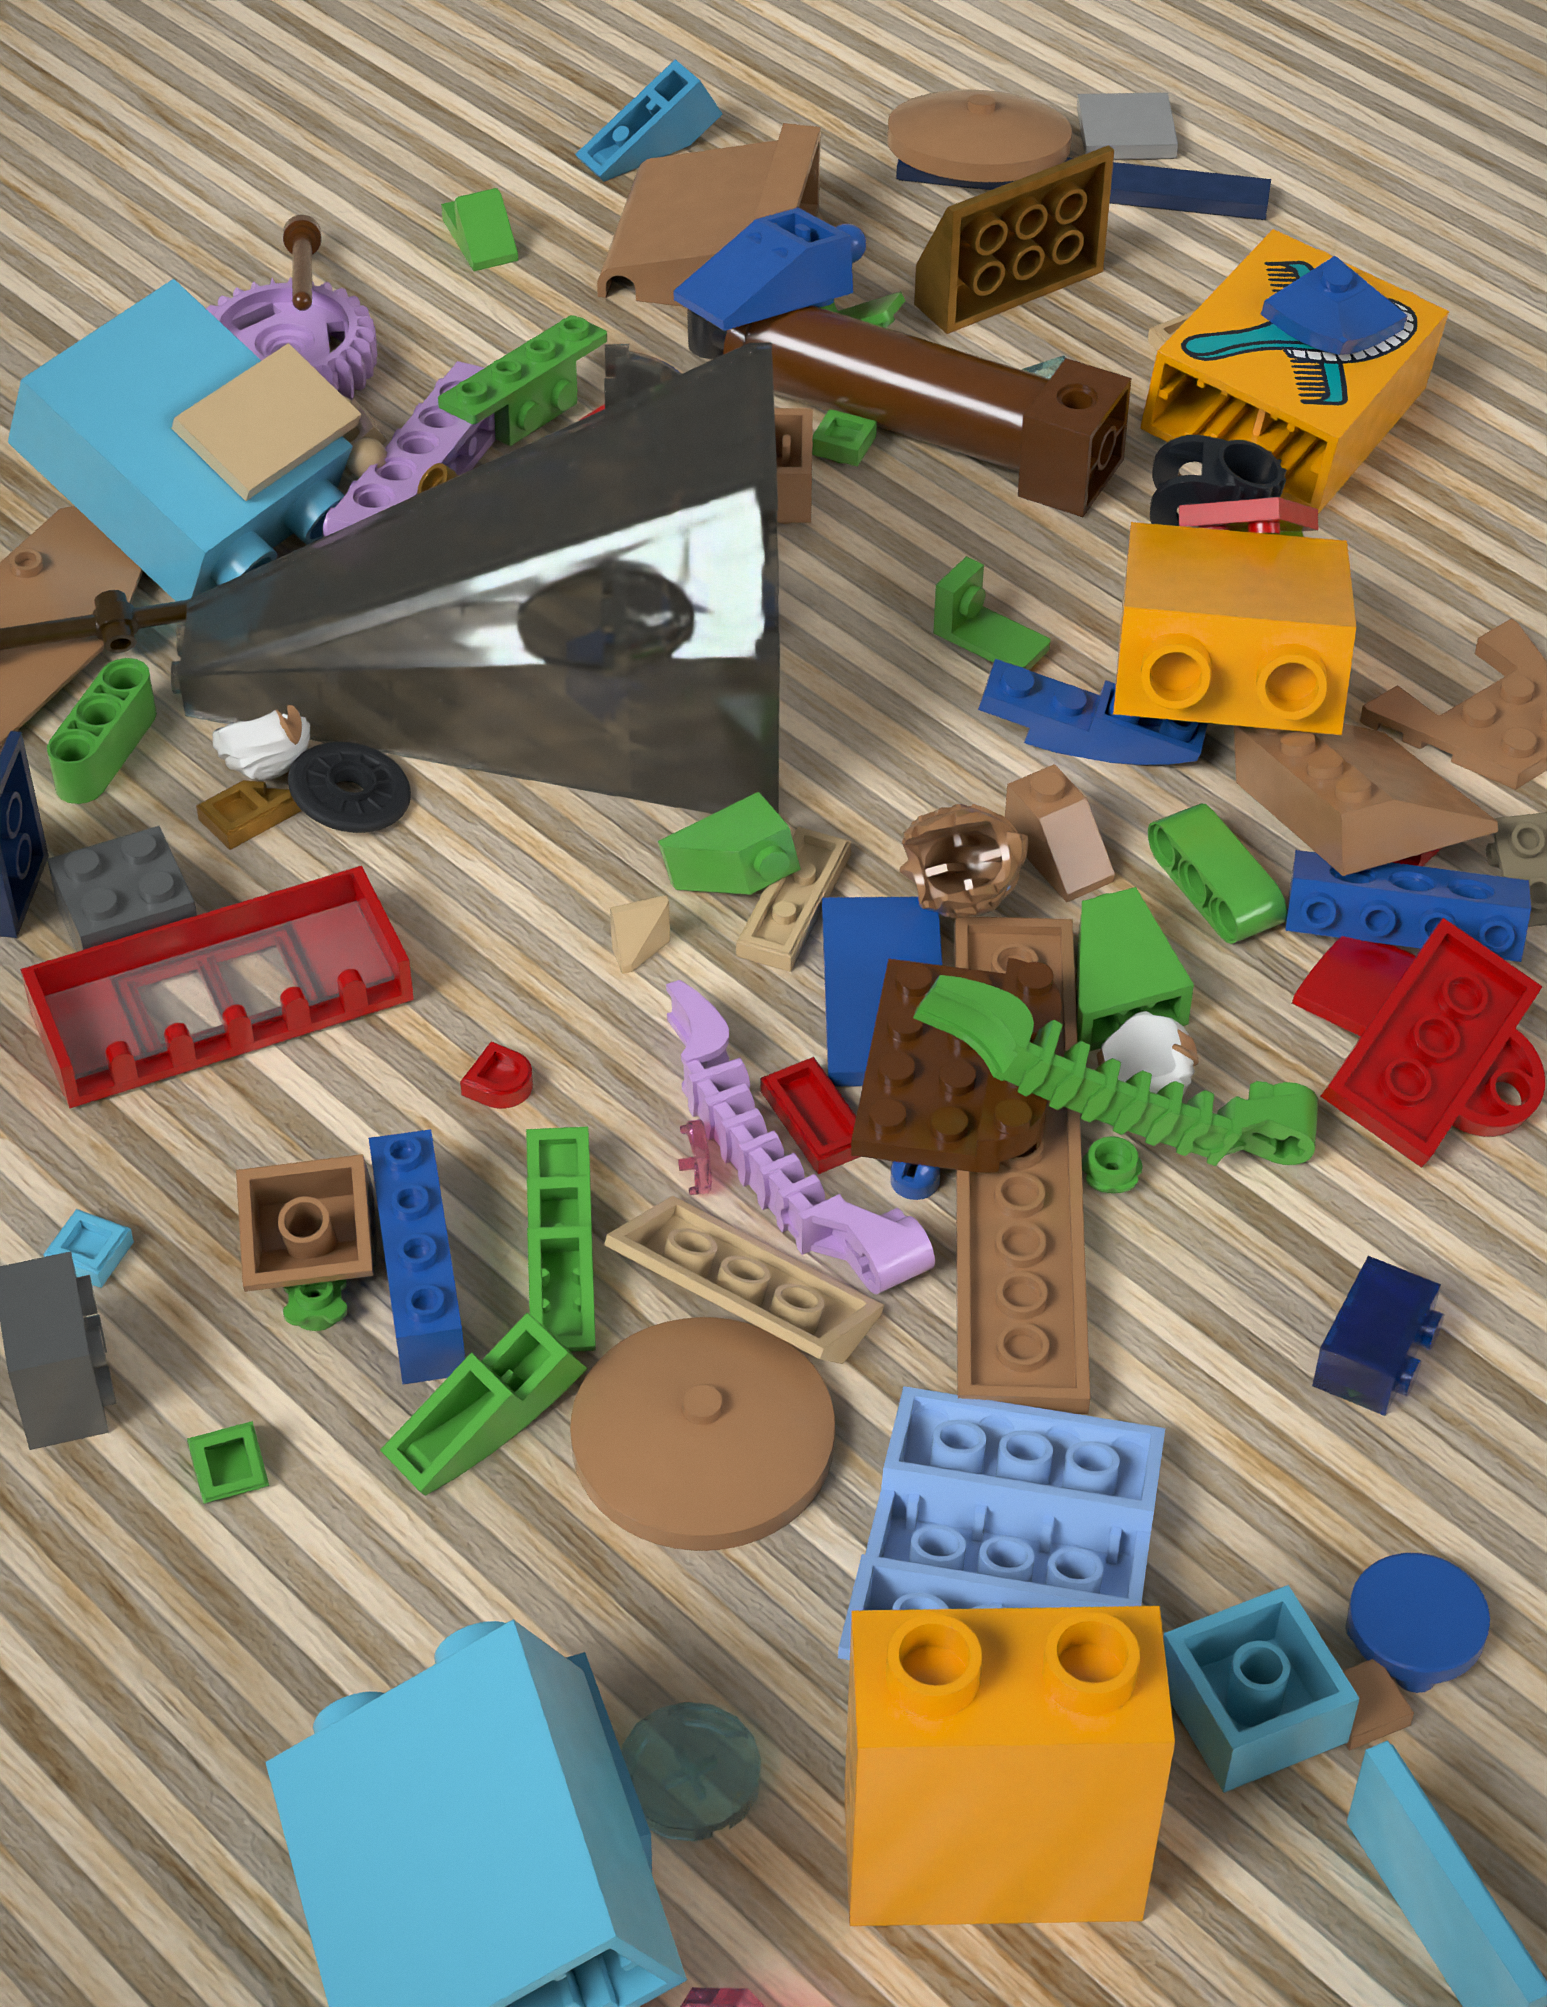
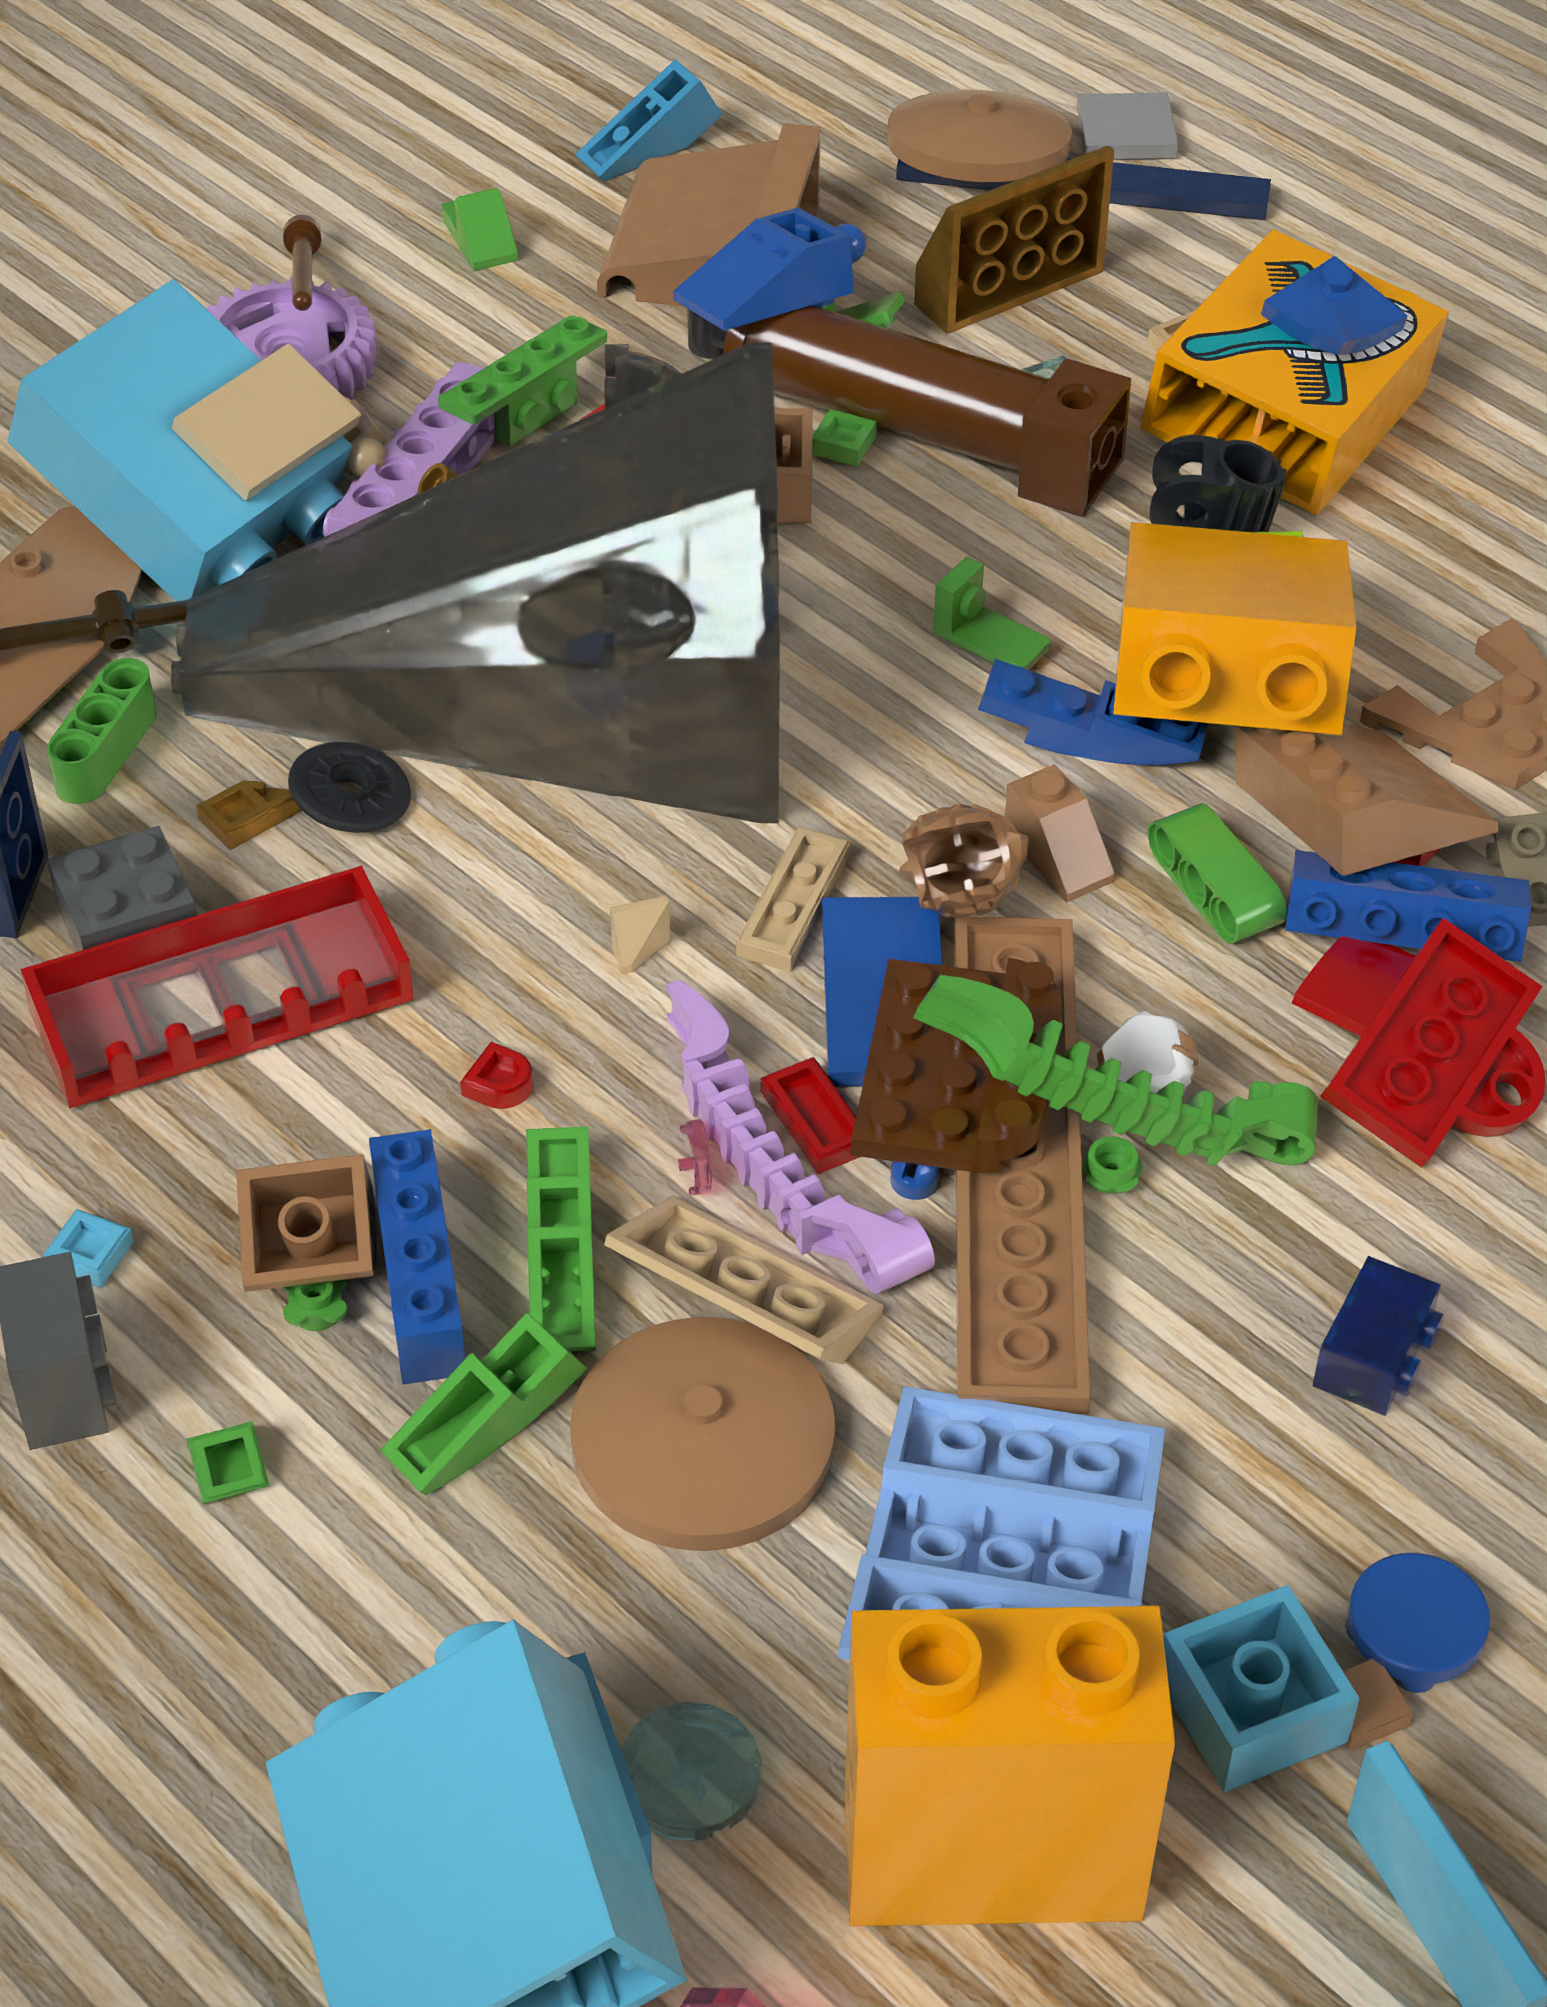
(263, 745): white hair -> none
(731, 850): bright green slope -> none
(1125, 968): bright green slope -> none
(1252, 515): wing -> none

